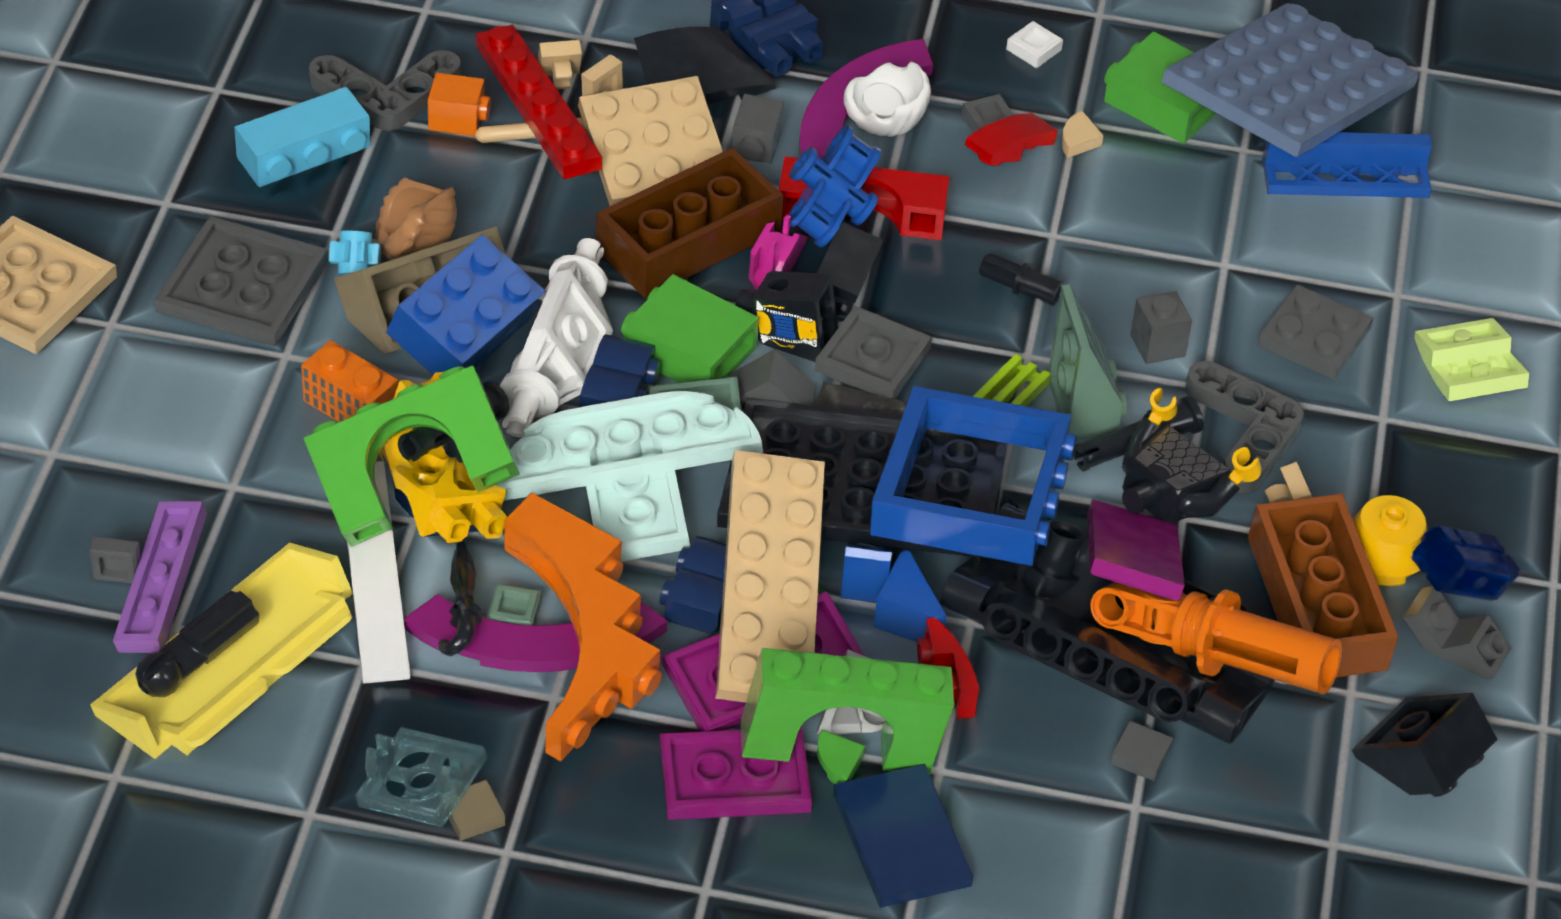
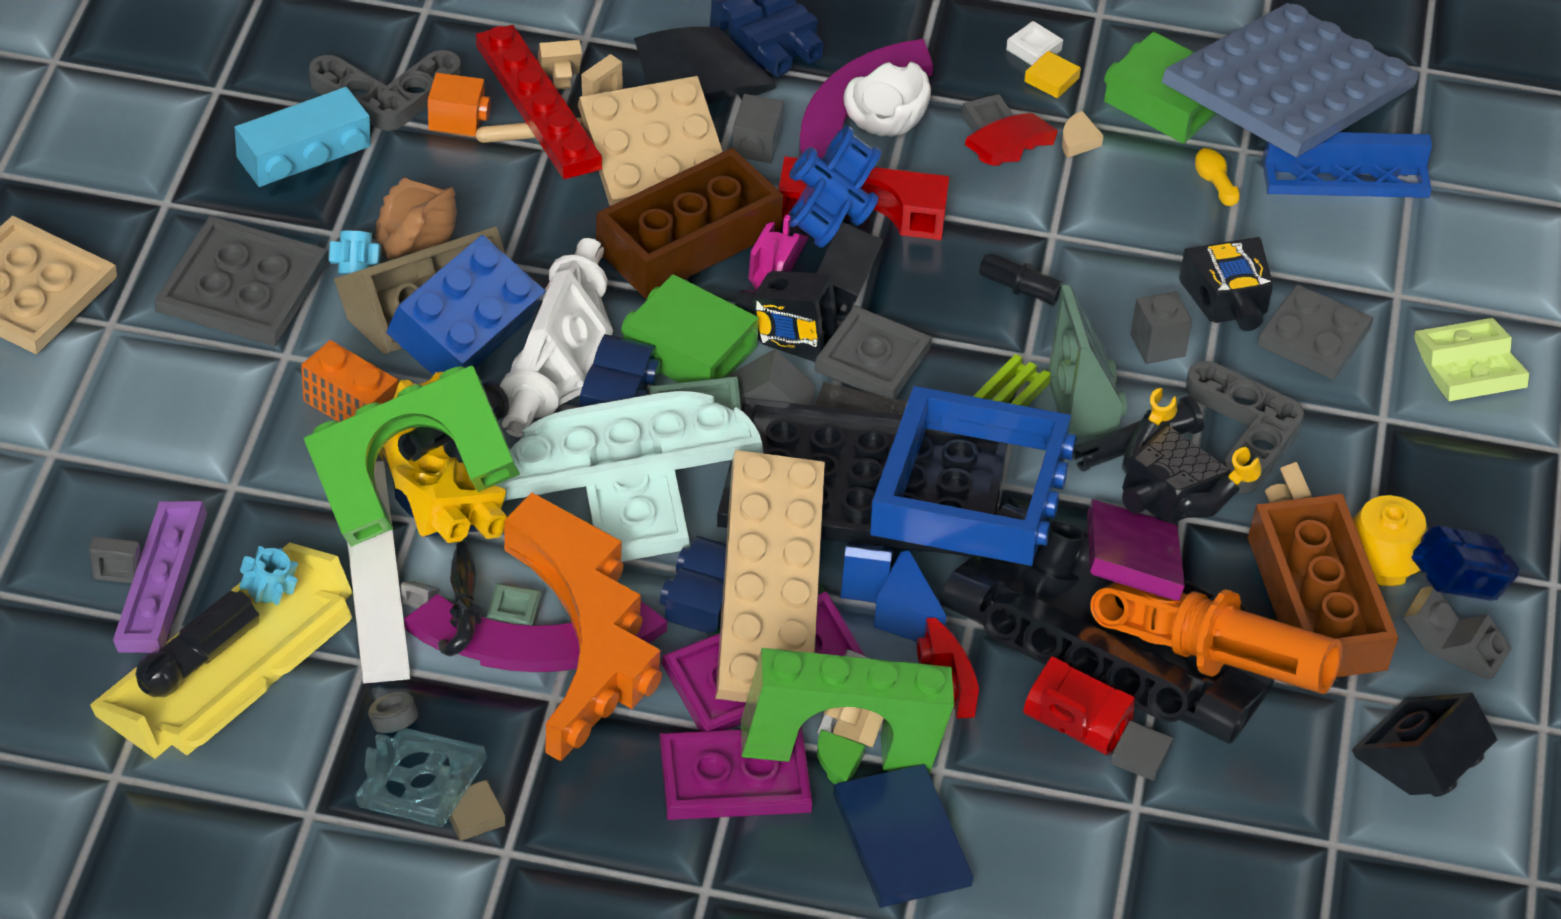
(268, 575): none -> medium azure gear
(393, 712): none -> dark grey tile
(417, 593): none -> light grey piece
(856, 724): none -> tan tile
(1052, 74): none -> yellow tile
(1079, 706): none -> red piece
(1213, 168): none -> yellow piece
(1229, 281): none -> black torso

